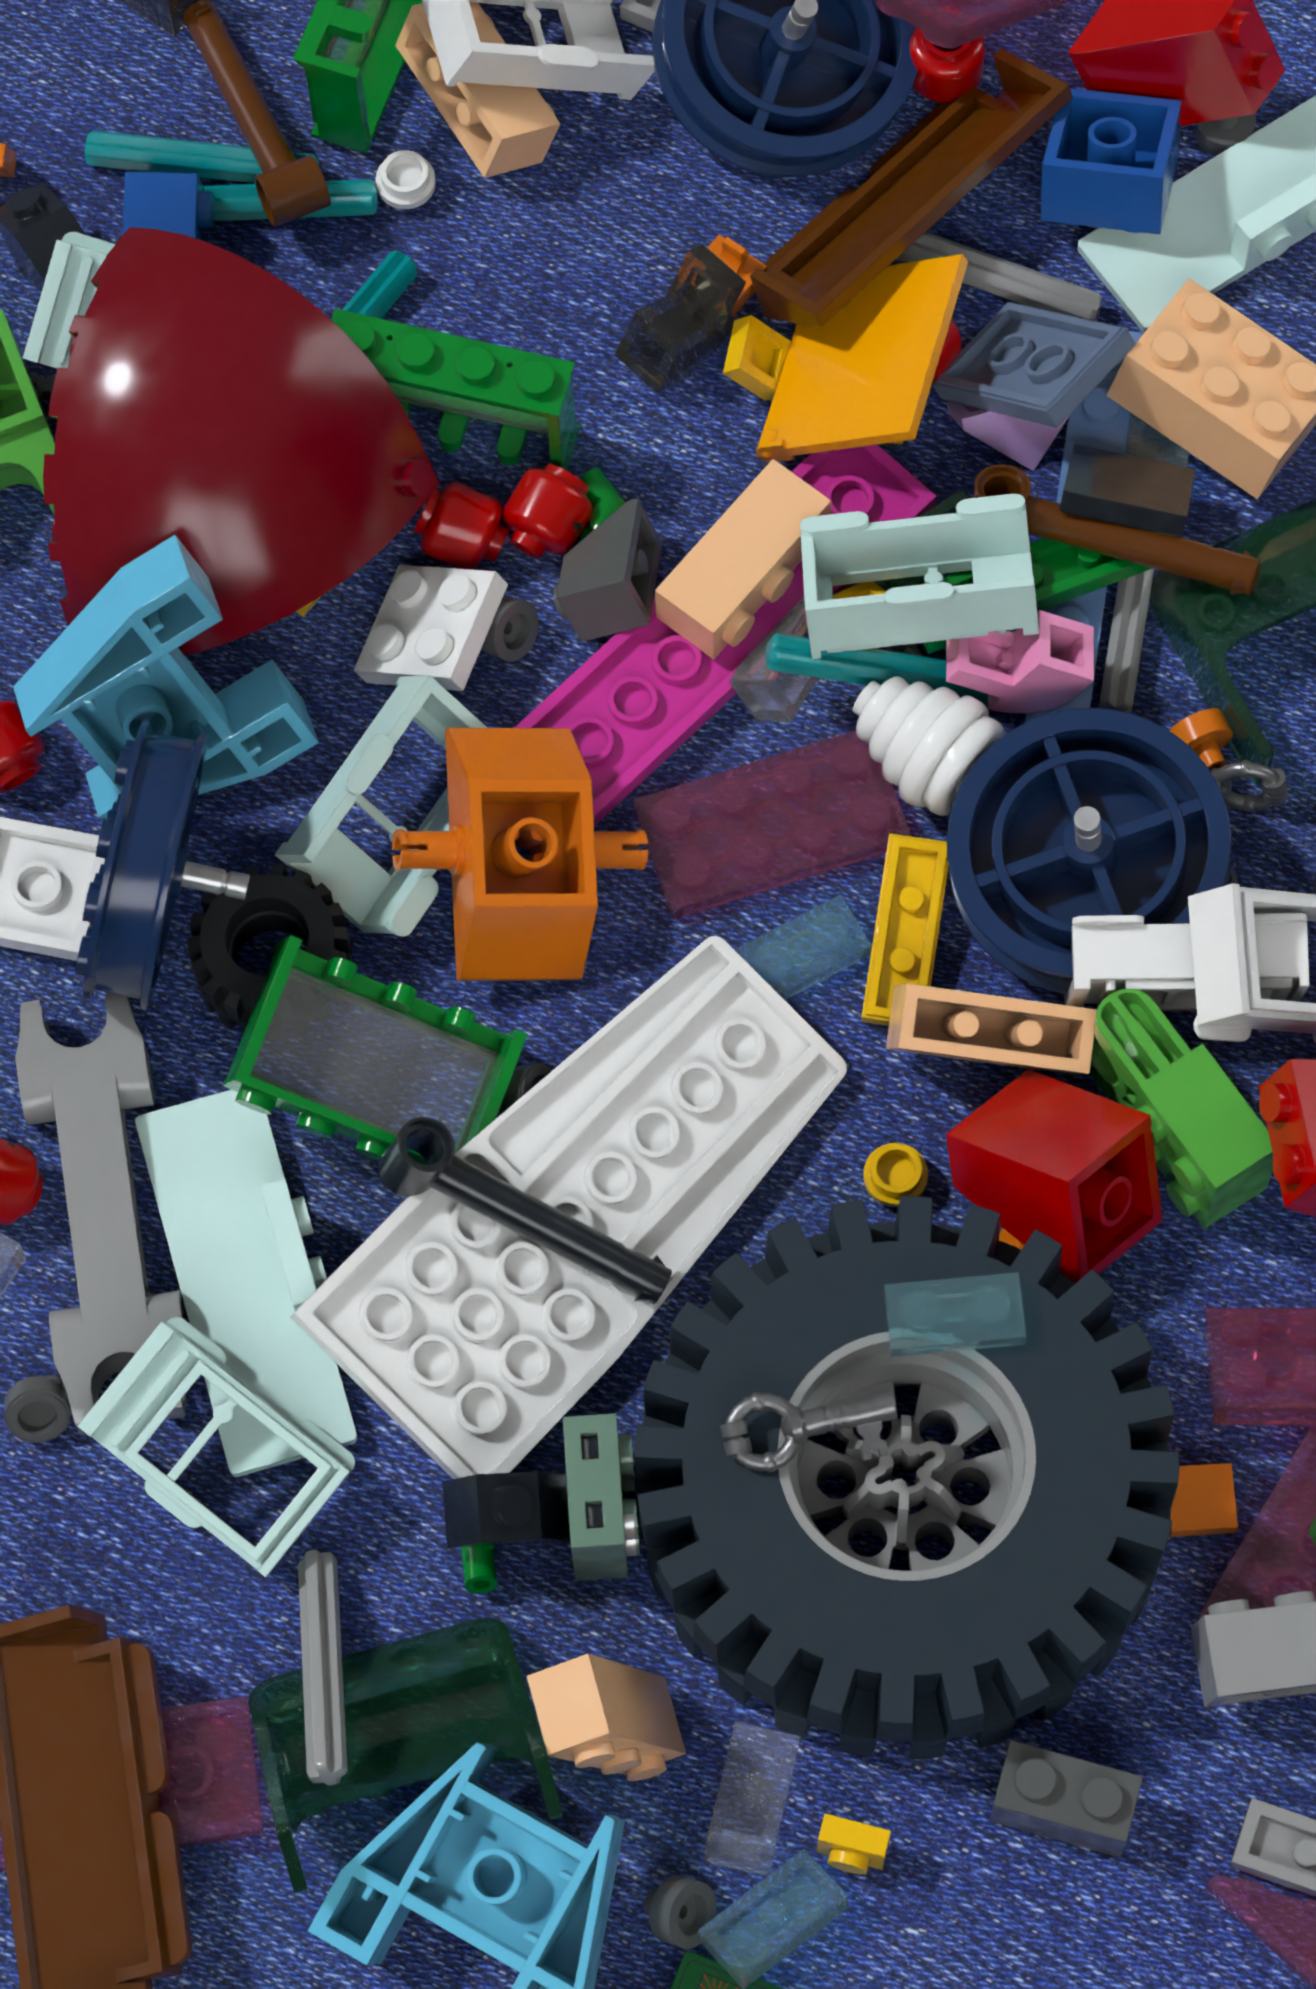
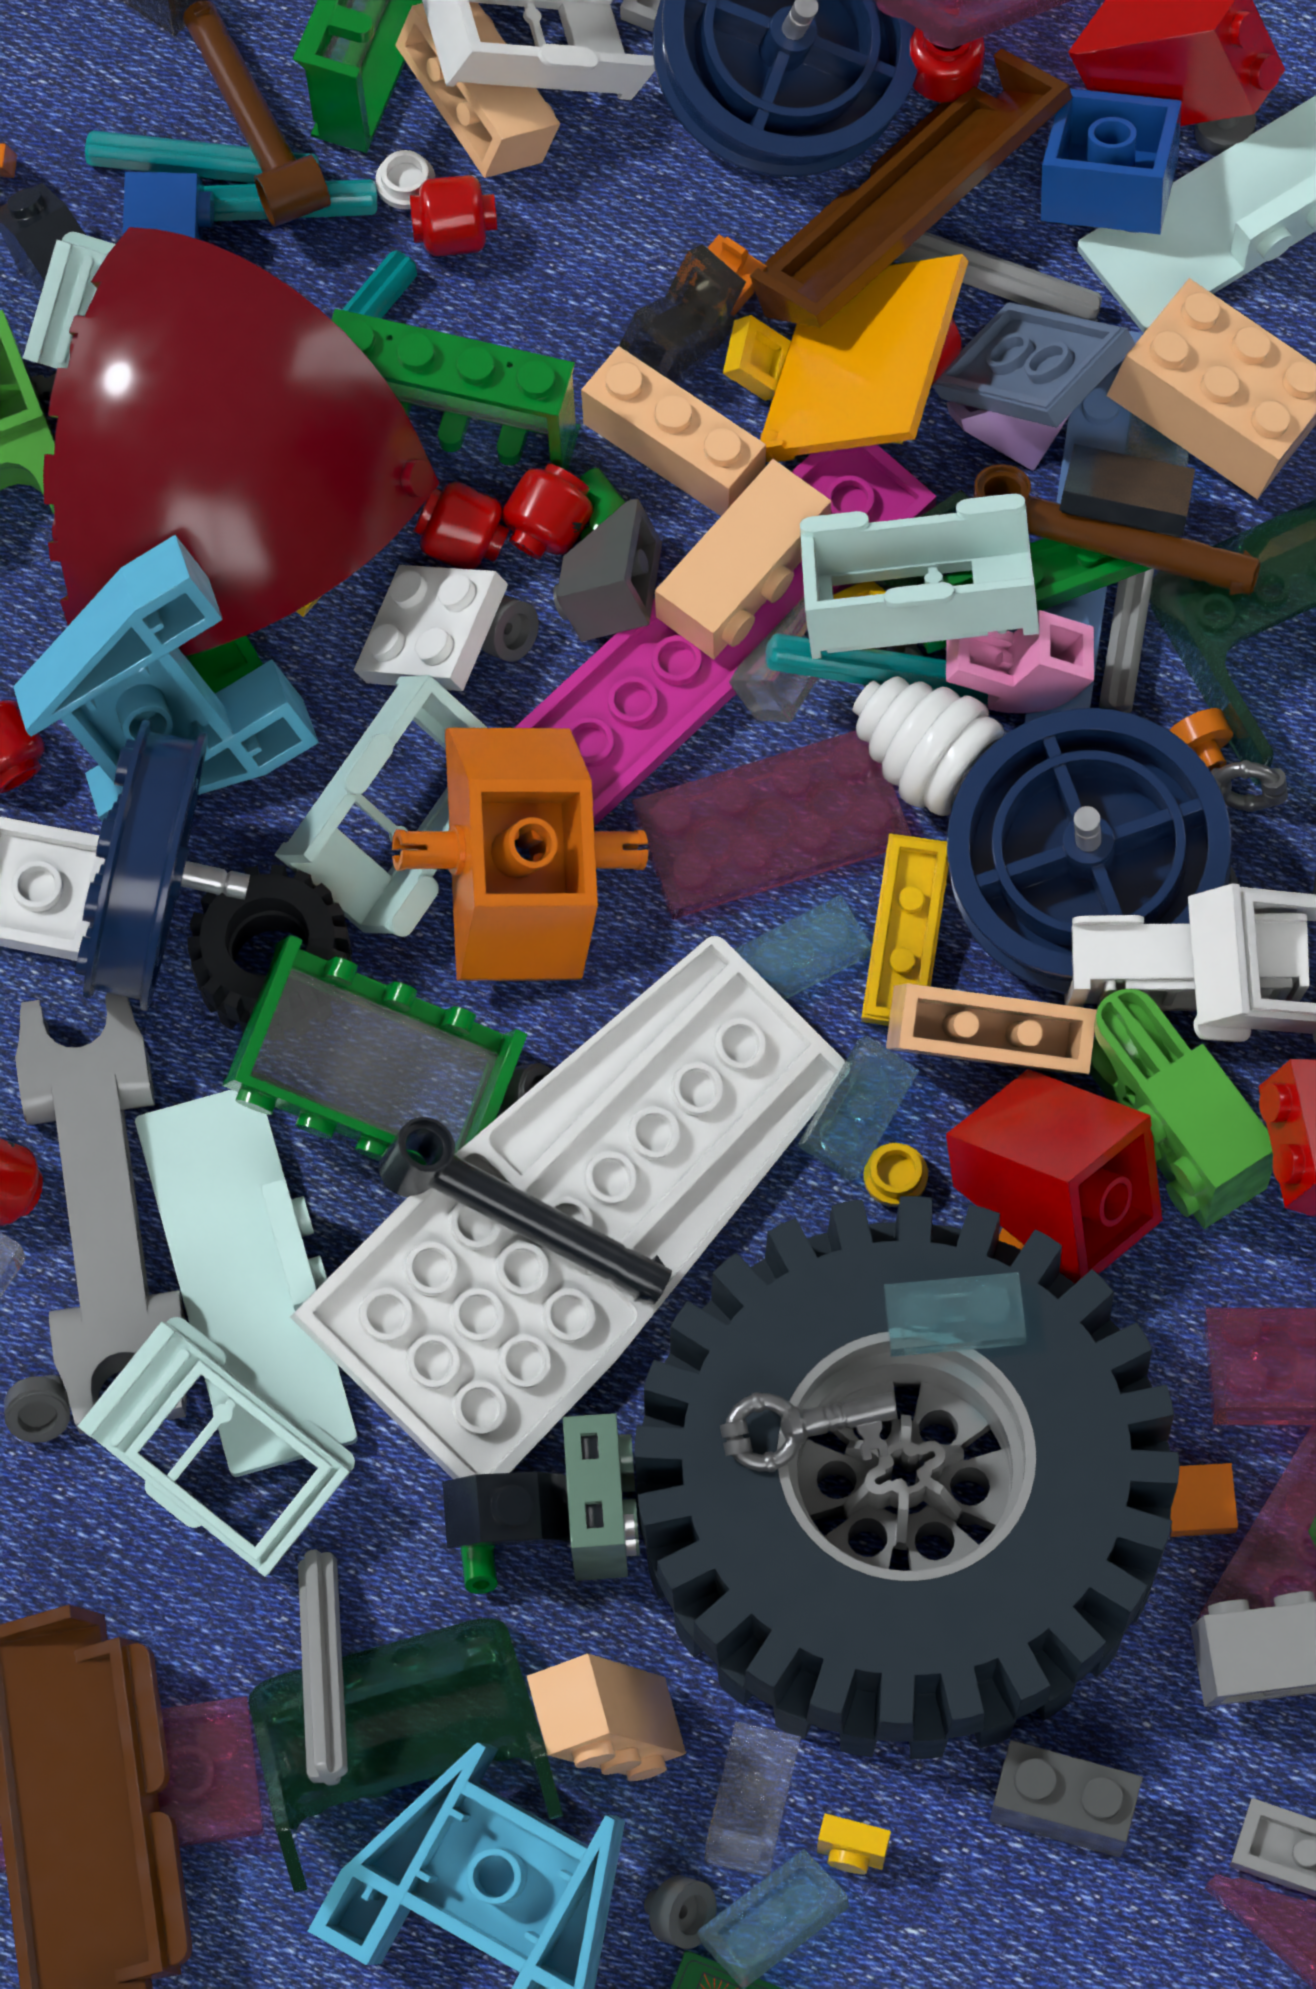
(225, 663): none -> green plate
(452, 215): none -> red head
(671, 431): none -> light nougat brick
(858, 1108): none -> clear light blue plate

